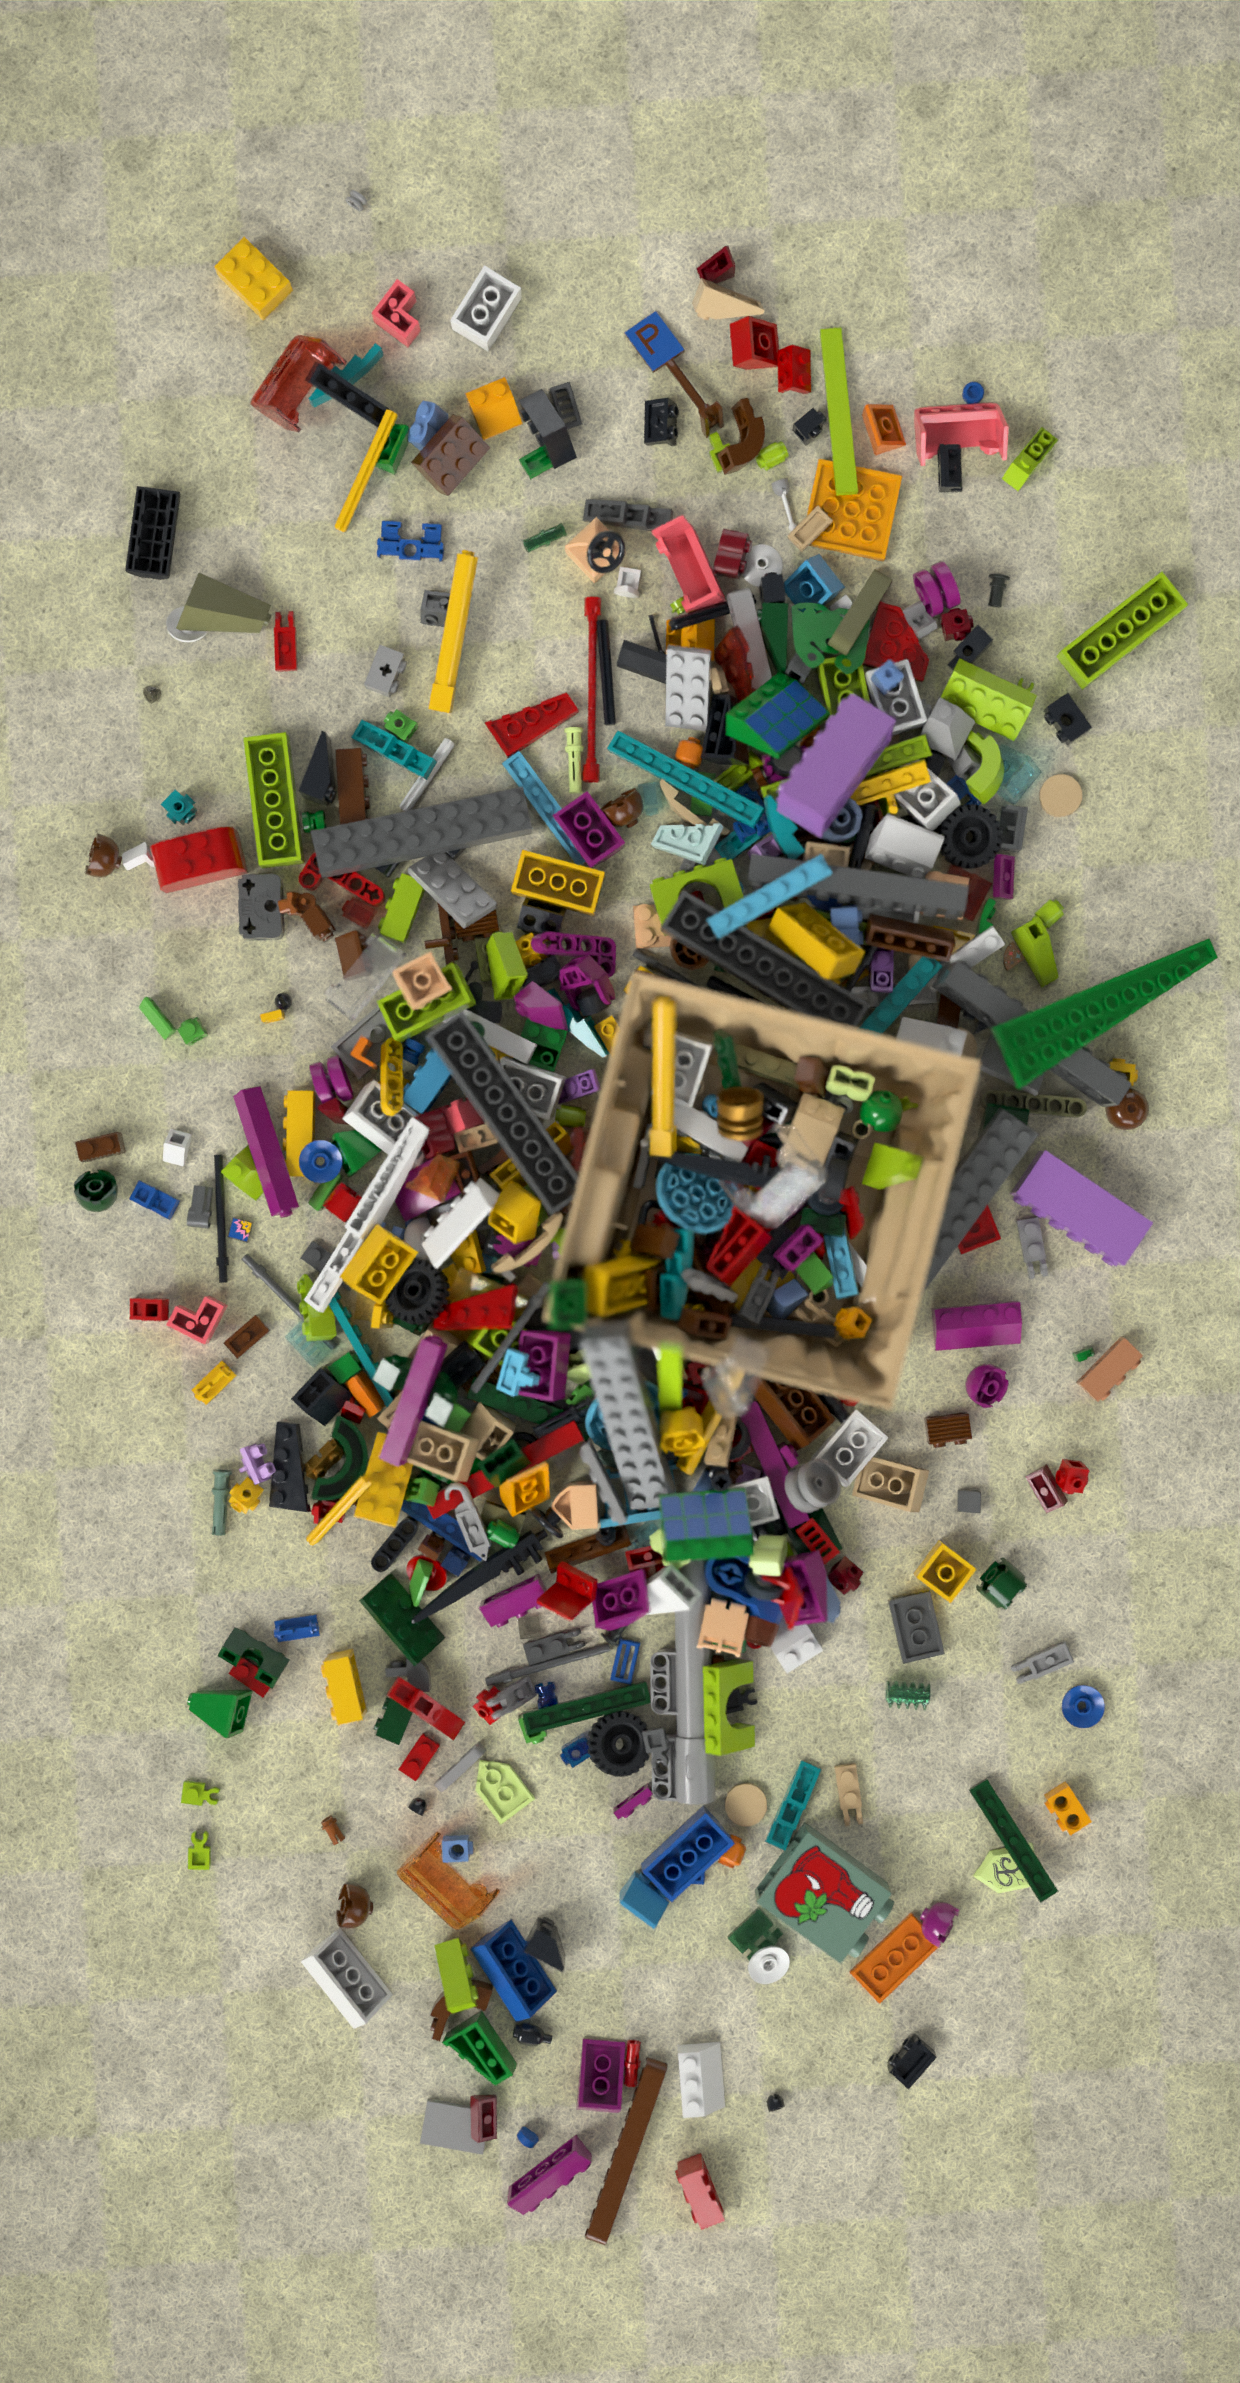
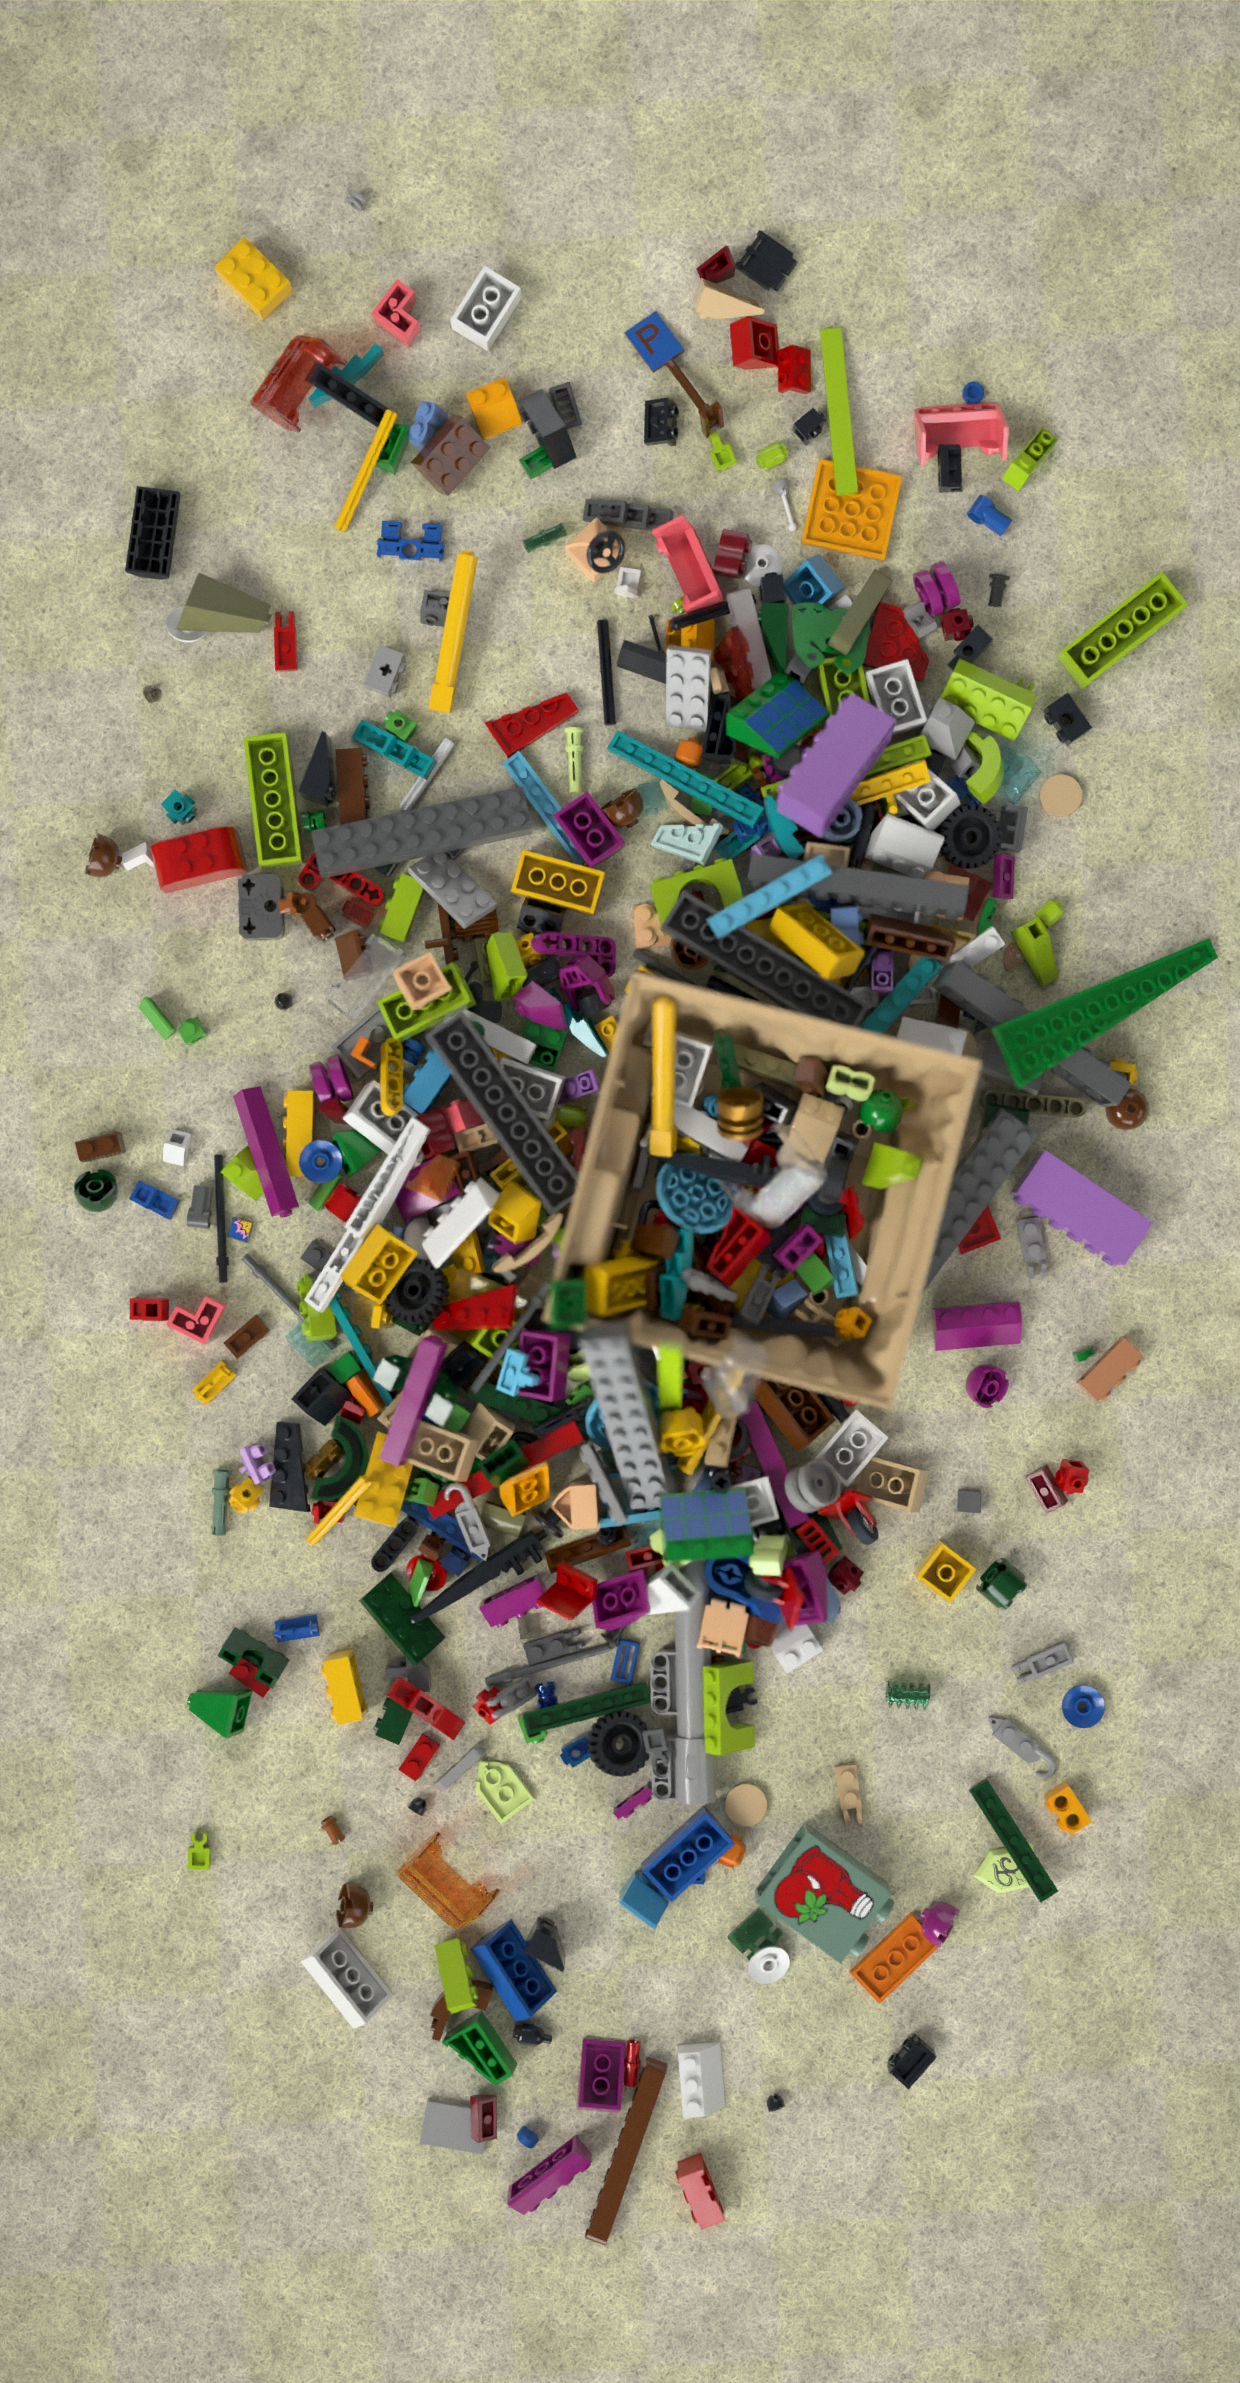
(195, 1793): lime plate -> none
(273, 1016): yellow tile -> none
(450, 1855): medium blue brick -> none
(502, 1533): green brick -> none
(592, 610): red hose -> none
(751, 438): reddish brown arch -> none
(767, 262): none -> black plate
(789, 1453): magenta plate -> none
(792, 1805): teal slope -> none
(809, 529): tan tile -> none
(859, 1519): none -> red plate
(883, 428): orange slope -> none
(887, 677): medium blue brick -> none
(916, 1627): dark grey plate -> none
(948, 1429): reddish brown brick -> none
(984, 512): none -> blue piece
(1022, 1744): none -> light grey plate

